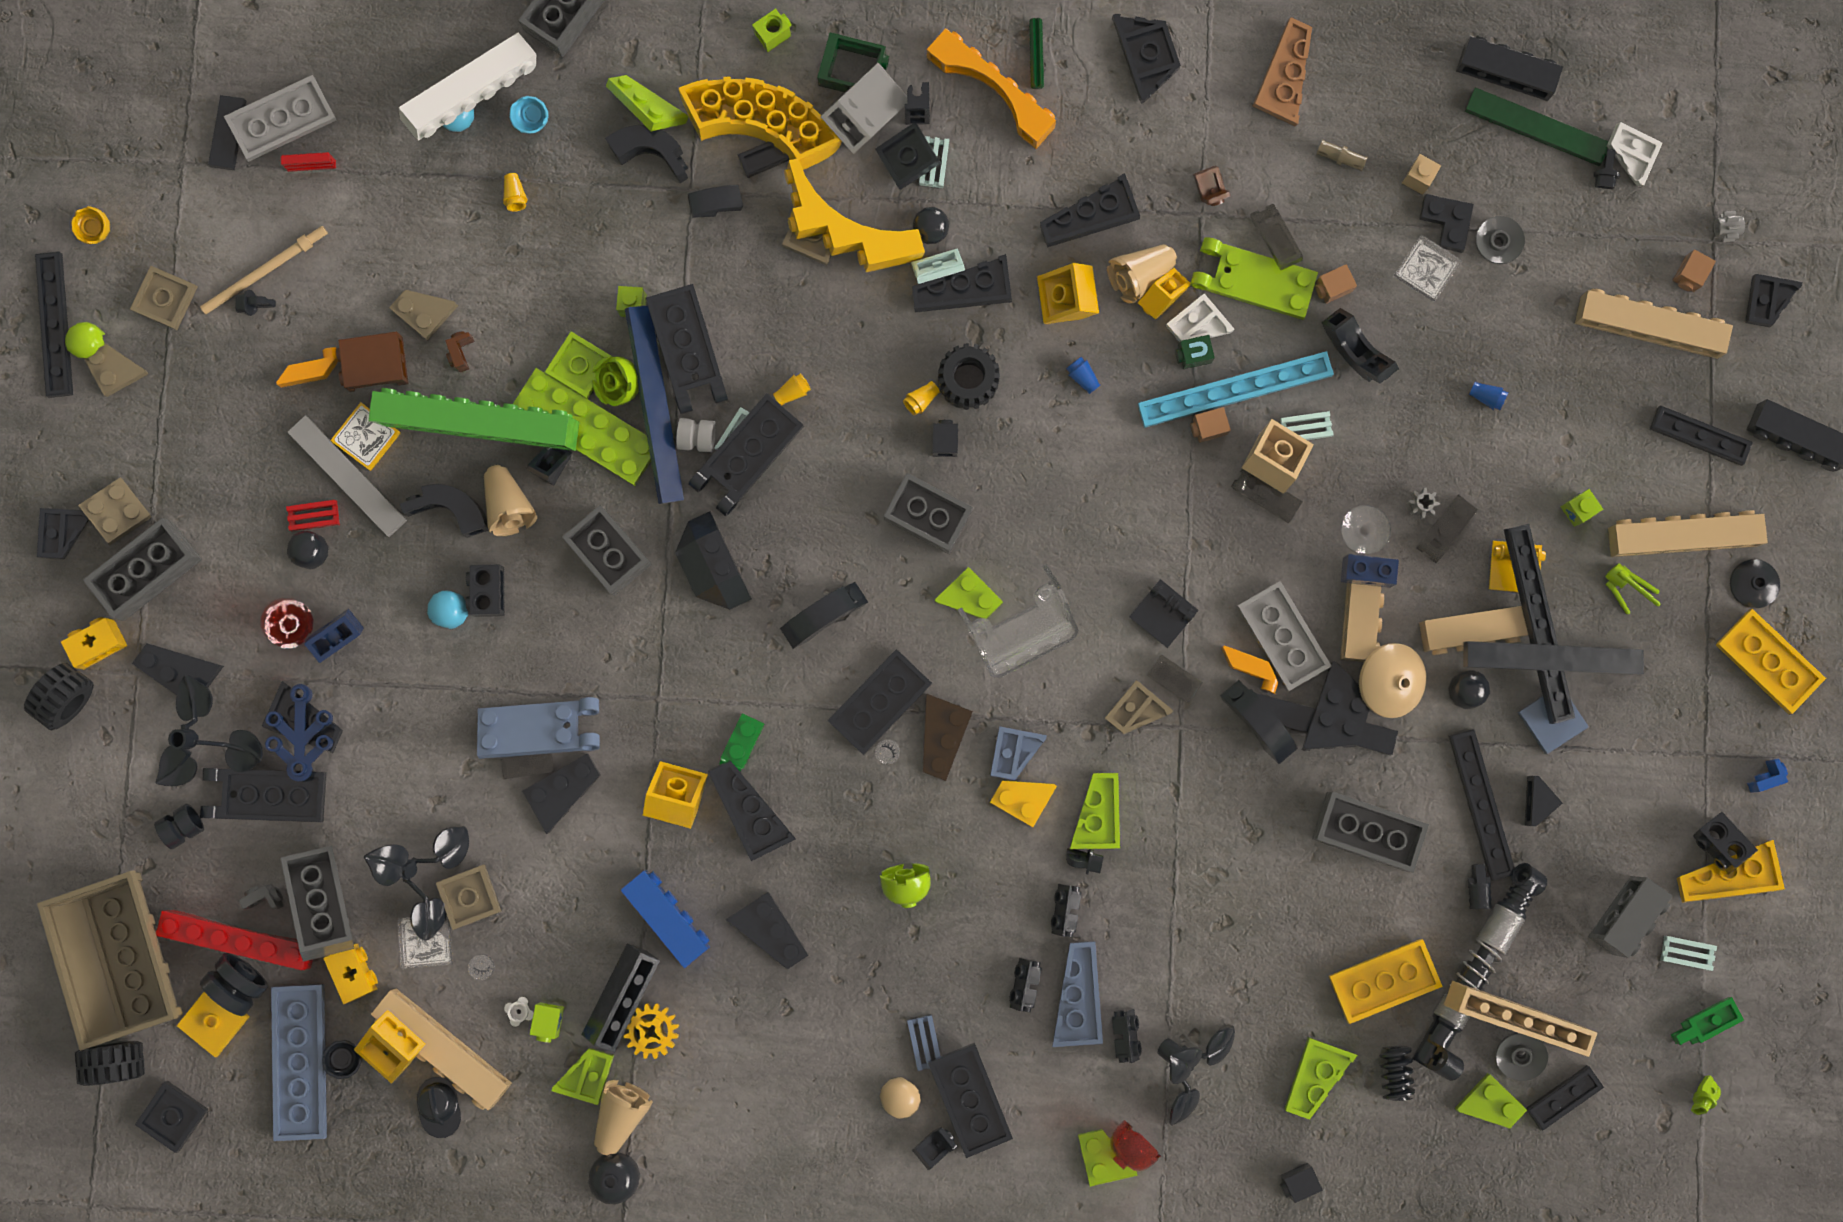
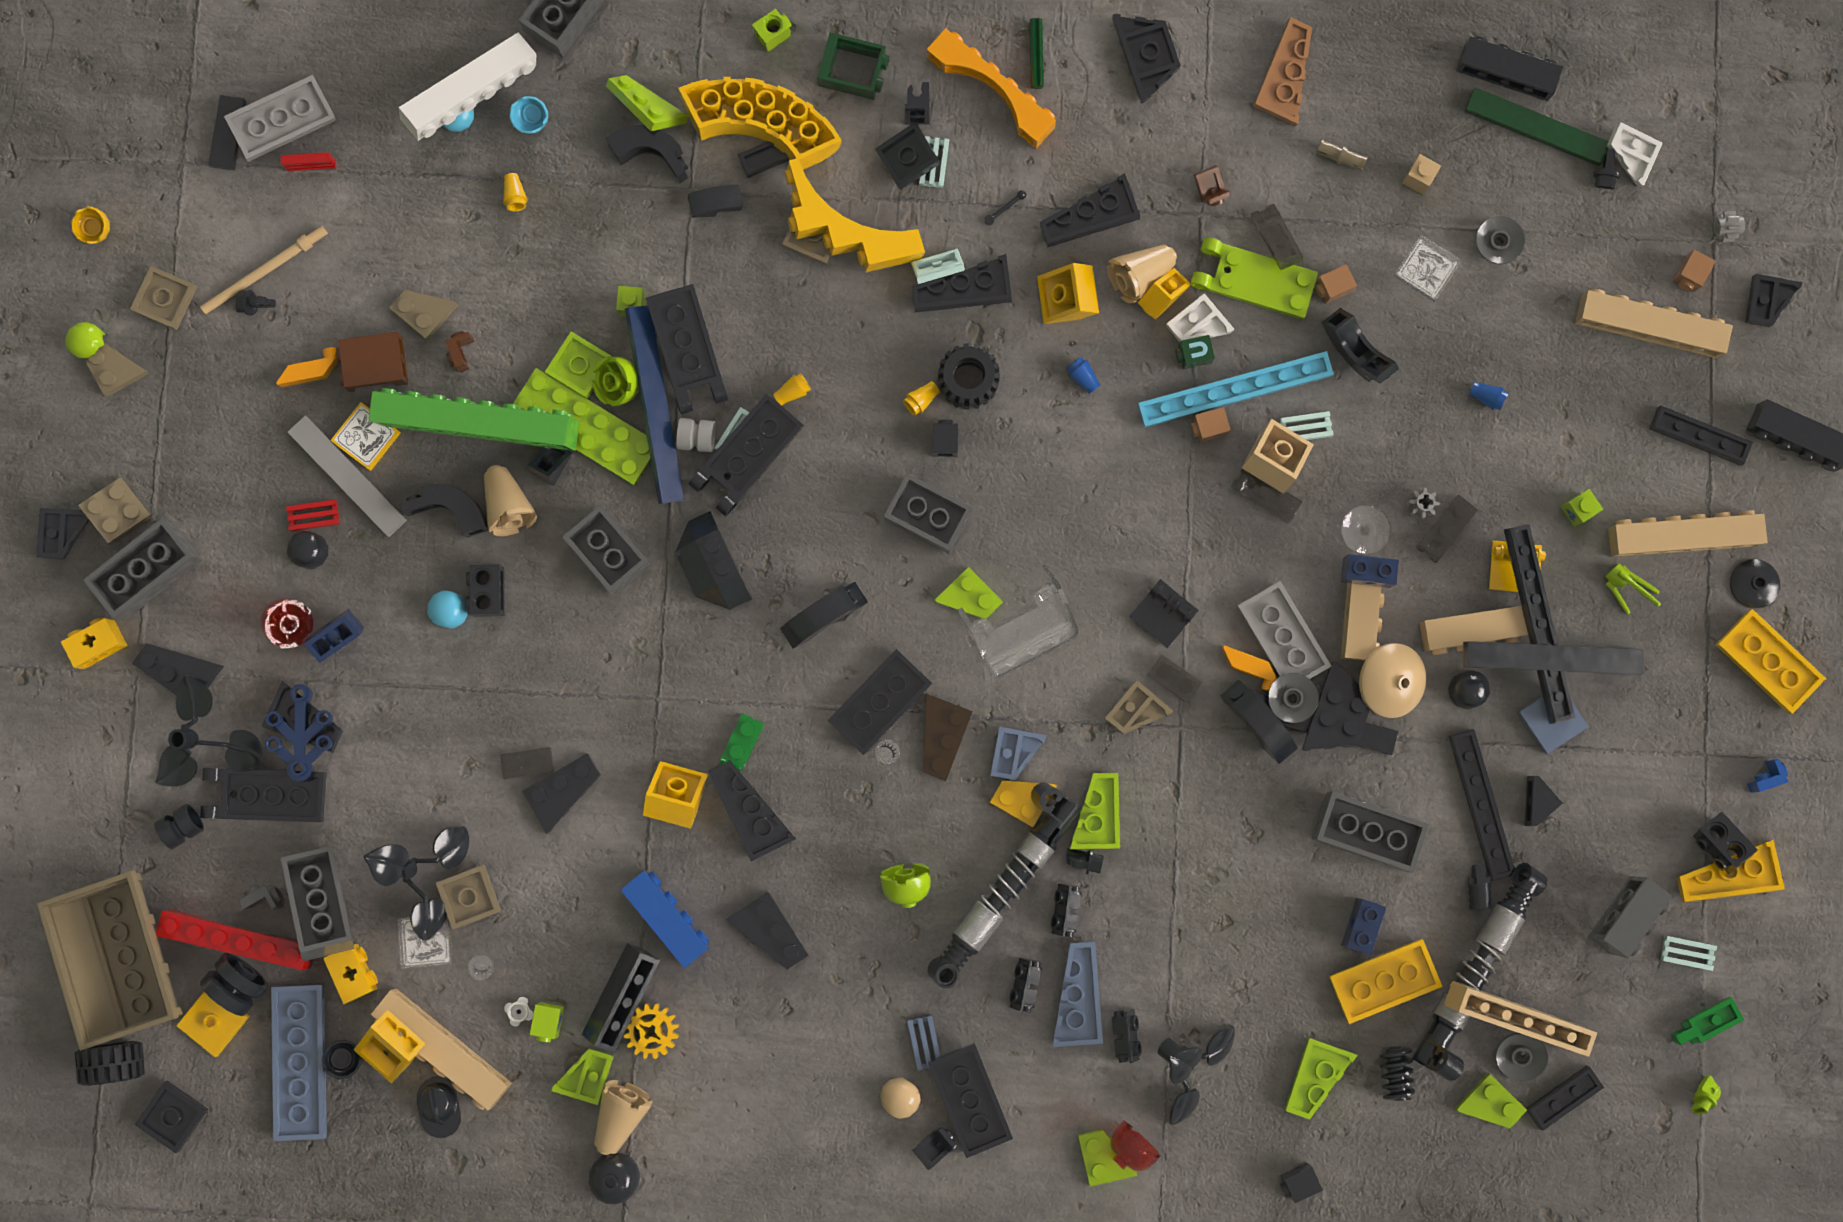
(53, 324): black tile -> none
(58, 696): black tyre -> none
(535, 729): sand blue hinge -> none
(865, 108): light grey slope -> none
(932, 225): black hair -> none
(989, 219): none -> black hinge
(1031, 855): none -> black piece
(1302, 689): none -> dark grey dish
(1363, 926): none -> dark blue brick
(1454, 217): black plate -> none

